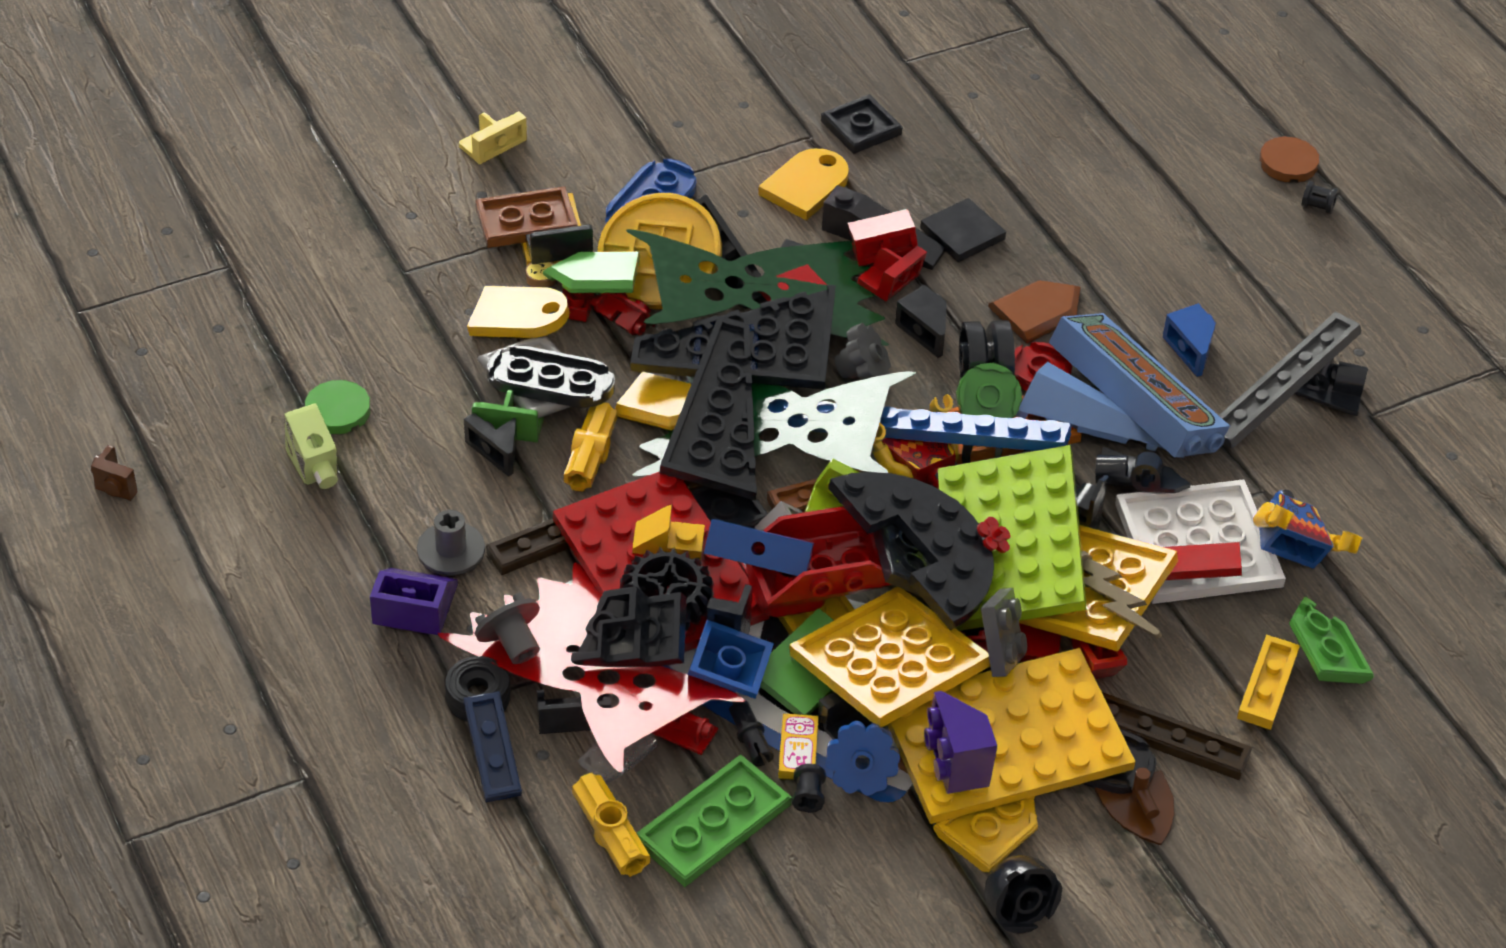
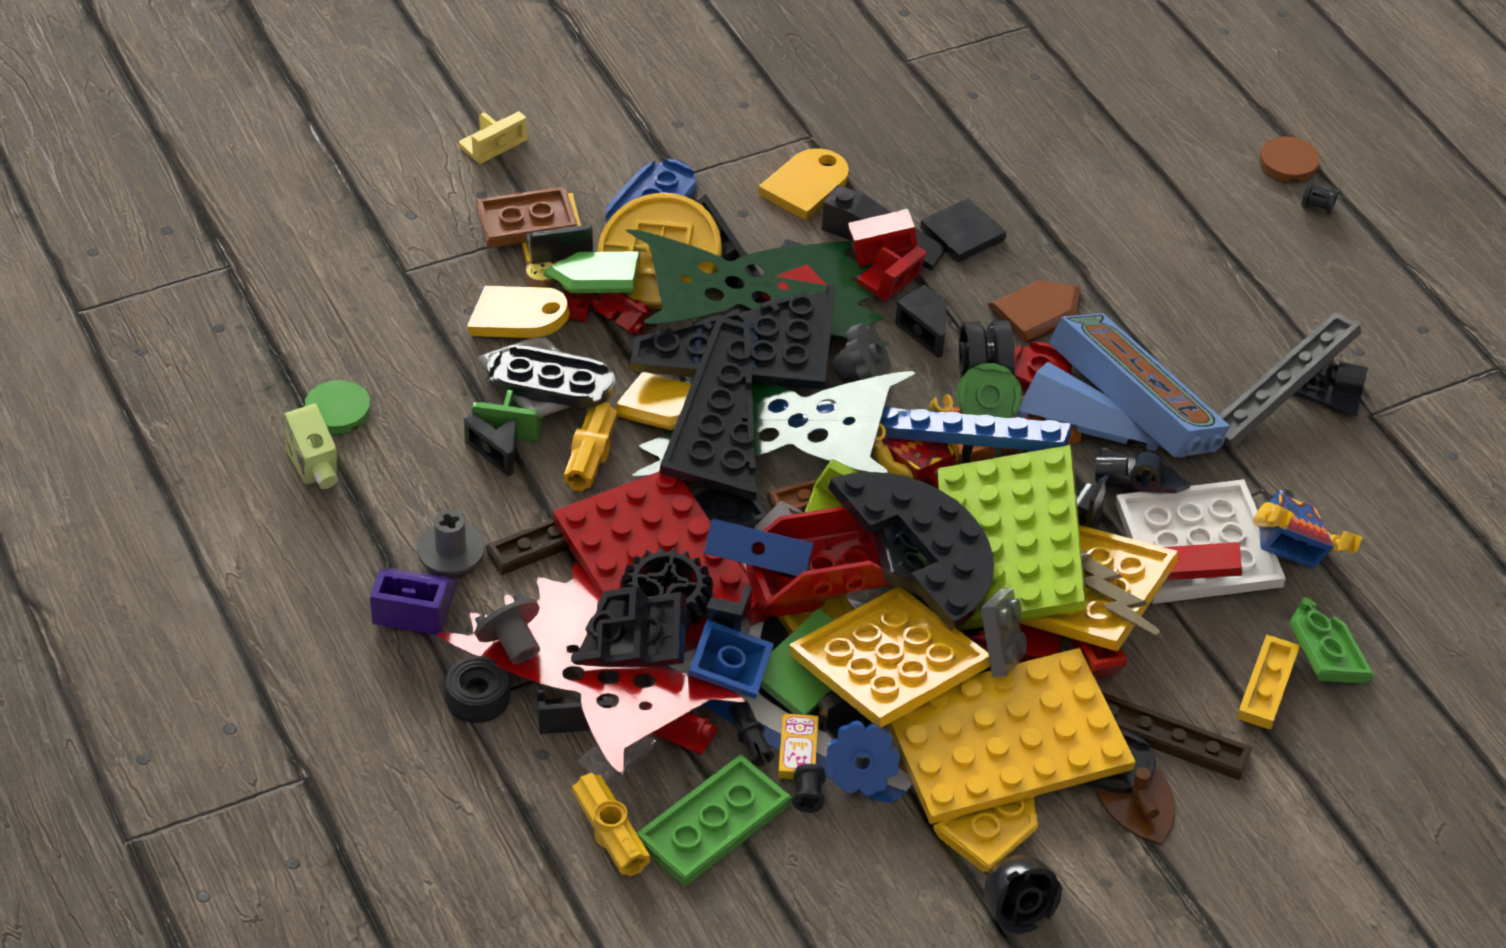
(113, 477): reddish brown bracket -> none
(492, 746): dark blue tile -> none
(659, 531): yellow slope -> none
(861, 124): black tile -> none
(960, 743): dark purple slope -> none
(994, 537): red plant -> none
(1190, 336): blue slope -> none

